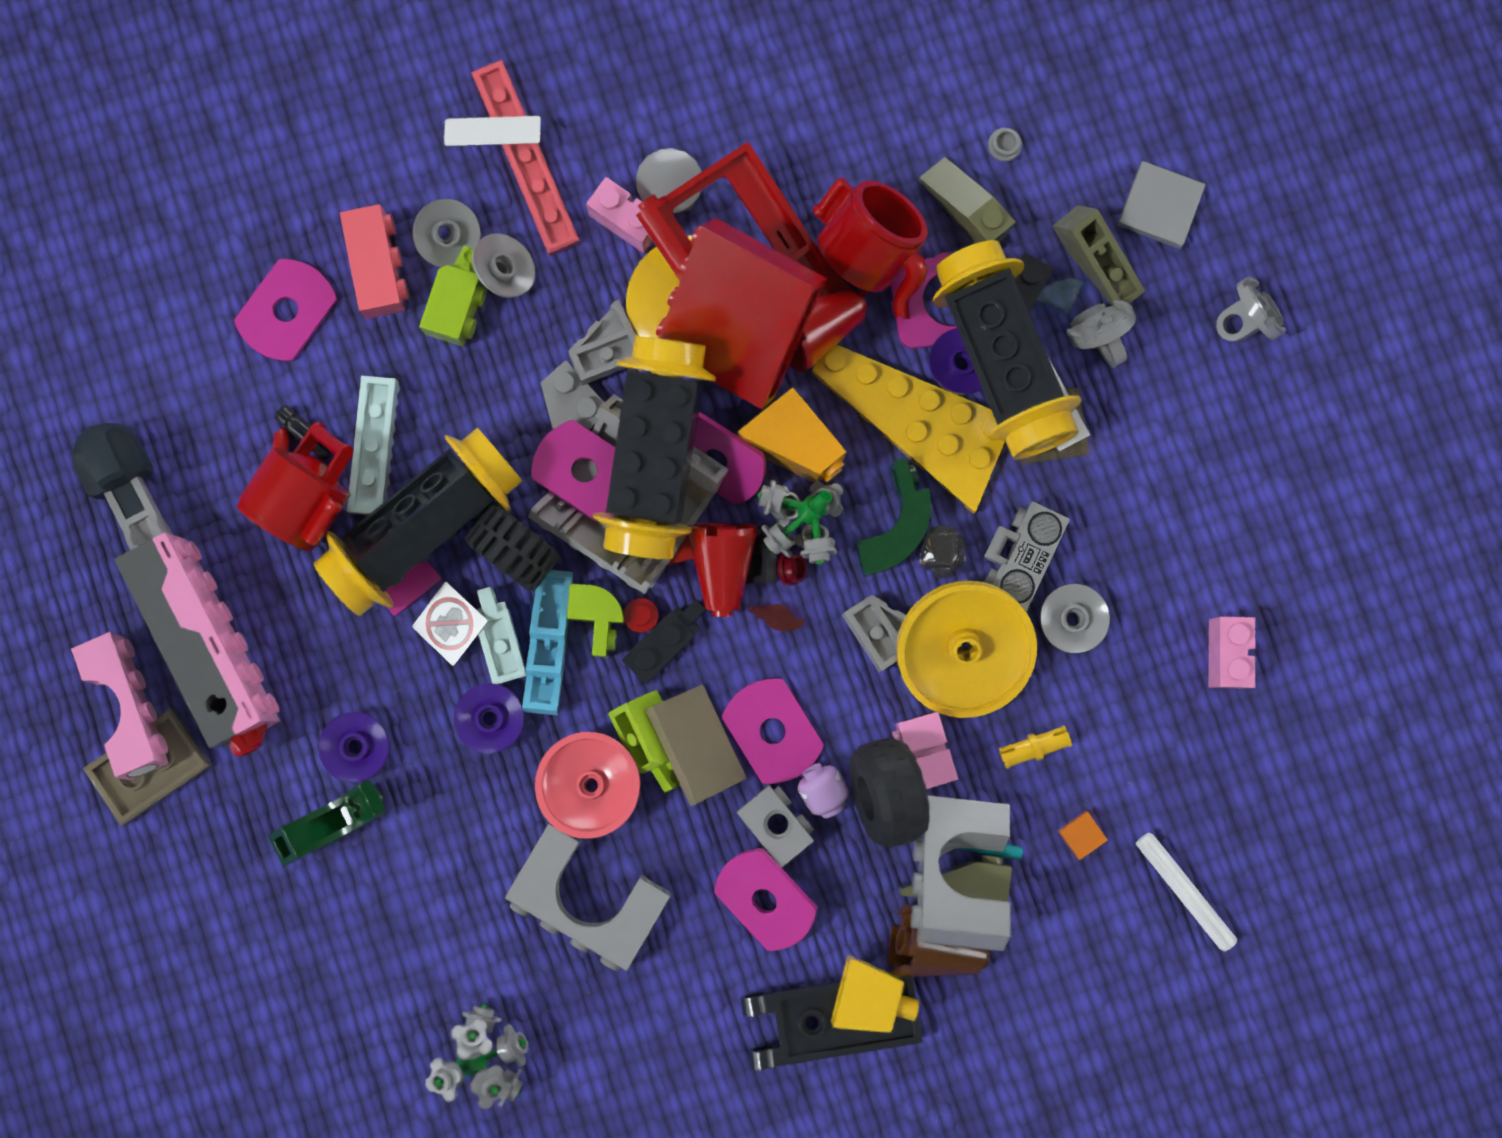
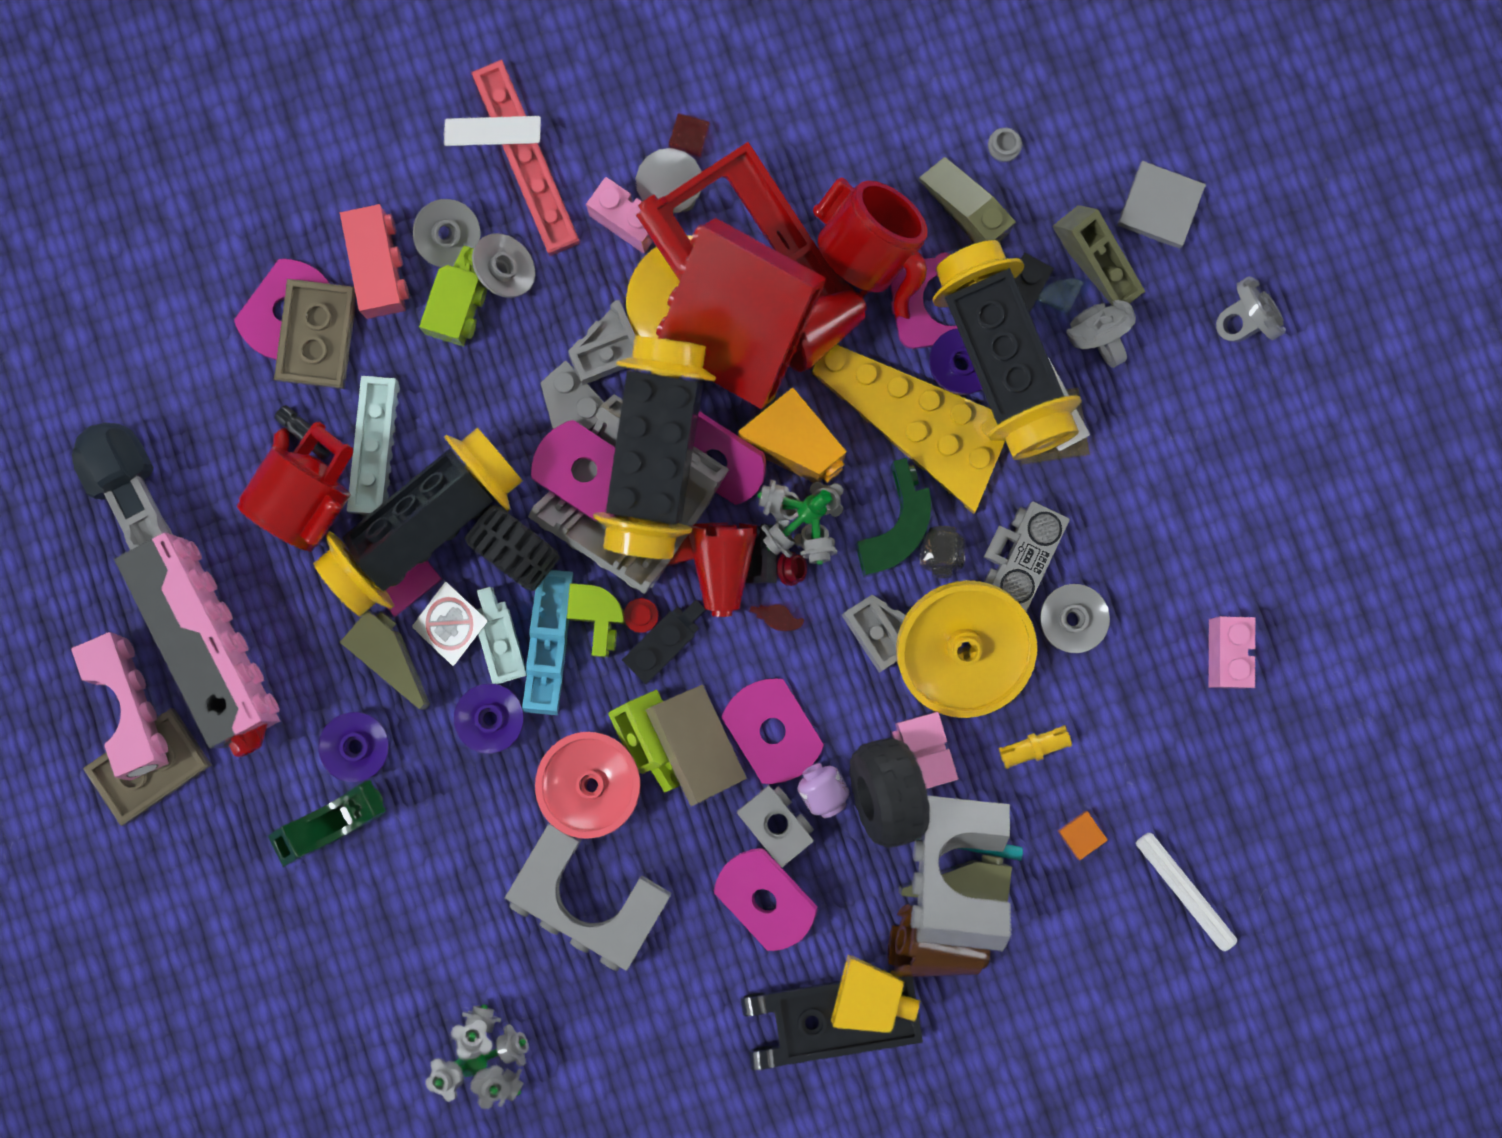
(315, 334): none -> dark tan tile
(385, 653): none -> olive slope
(689, 134): none -> clear red tile

